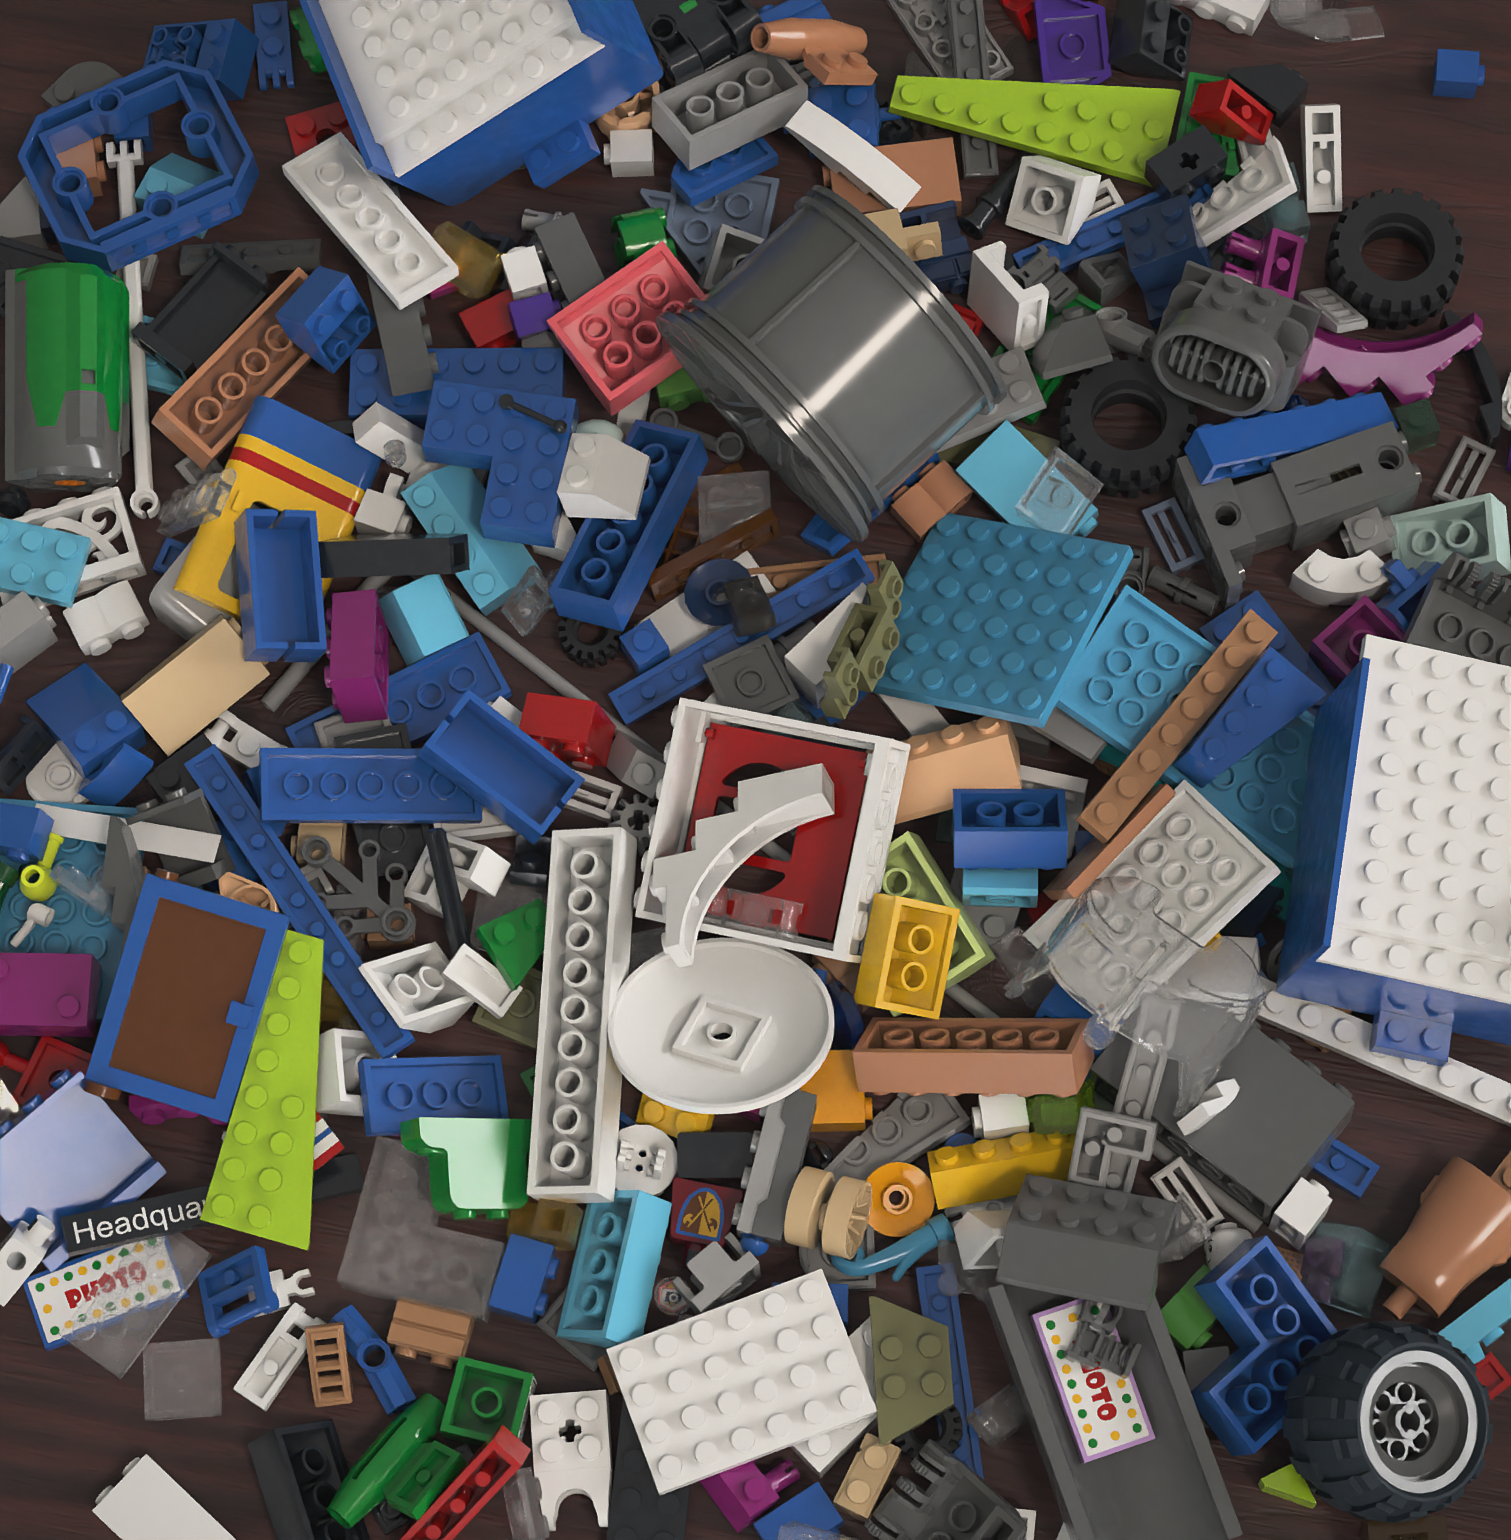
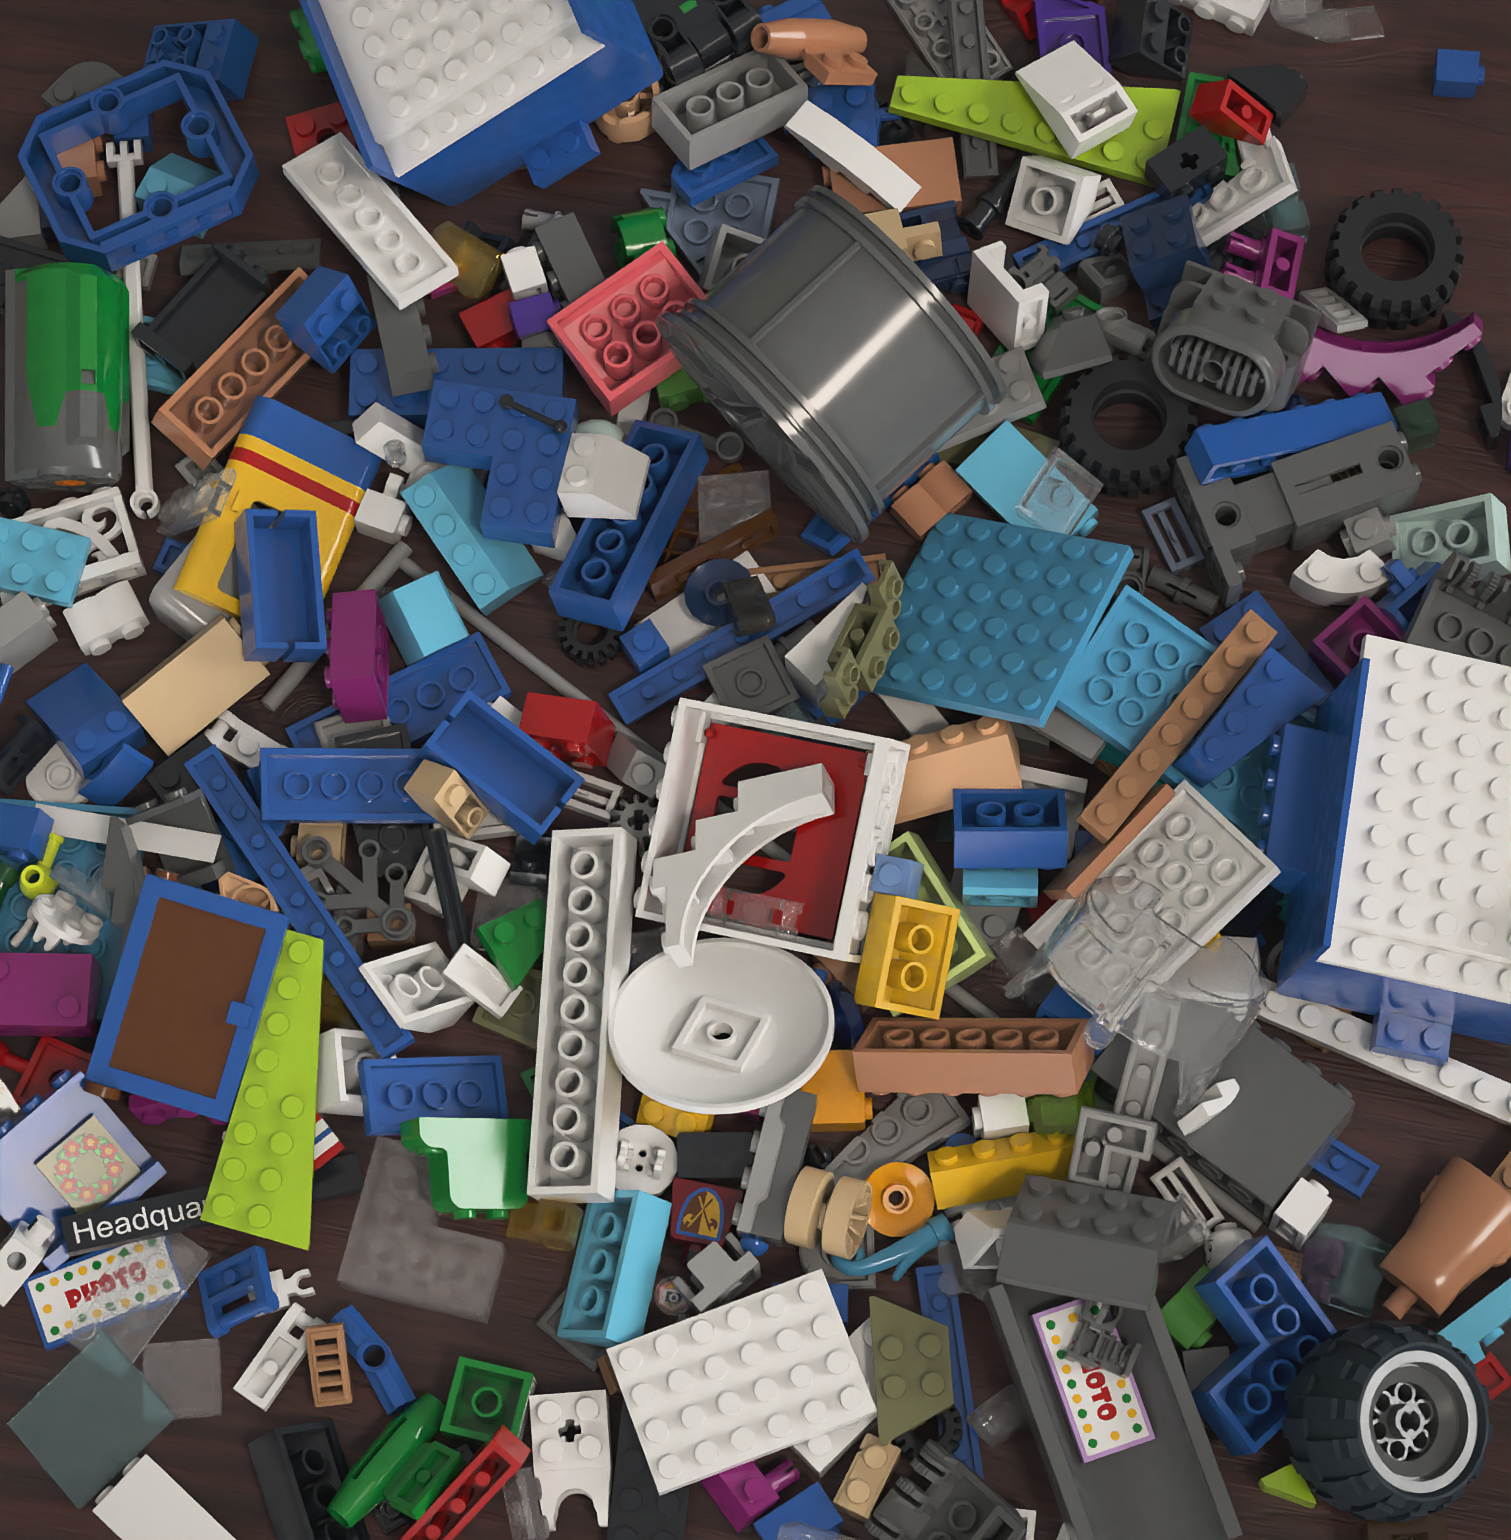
(63, 919): none -> white plate
(87, 1166): none -> tile
(91, 1420): none -> clear light blue piece
(274, 44): blue hinge -> none
(393, 555): black slope -> none
(429, 1333): medium nougat brick -> none
(446, 798): none -> tan slope
(524, 1278): blue brick -> none
(528, 601): clear slope -> none
(630, 153): white brick -> none
(897, 876): none -> medium blue brick
(1077, 98): none -> white slope
(1109, 240): none -> black plate
(1291, 801): none -> blue slope
(1321, 156): white slope -> none
(1478, 448): light grey tile -> none

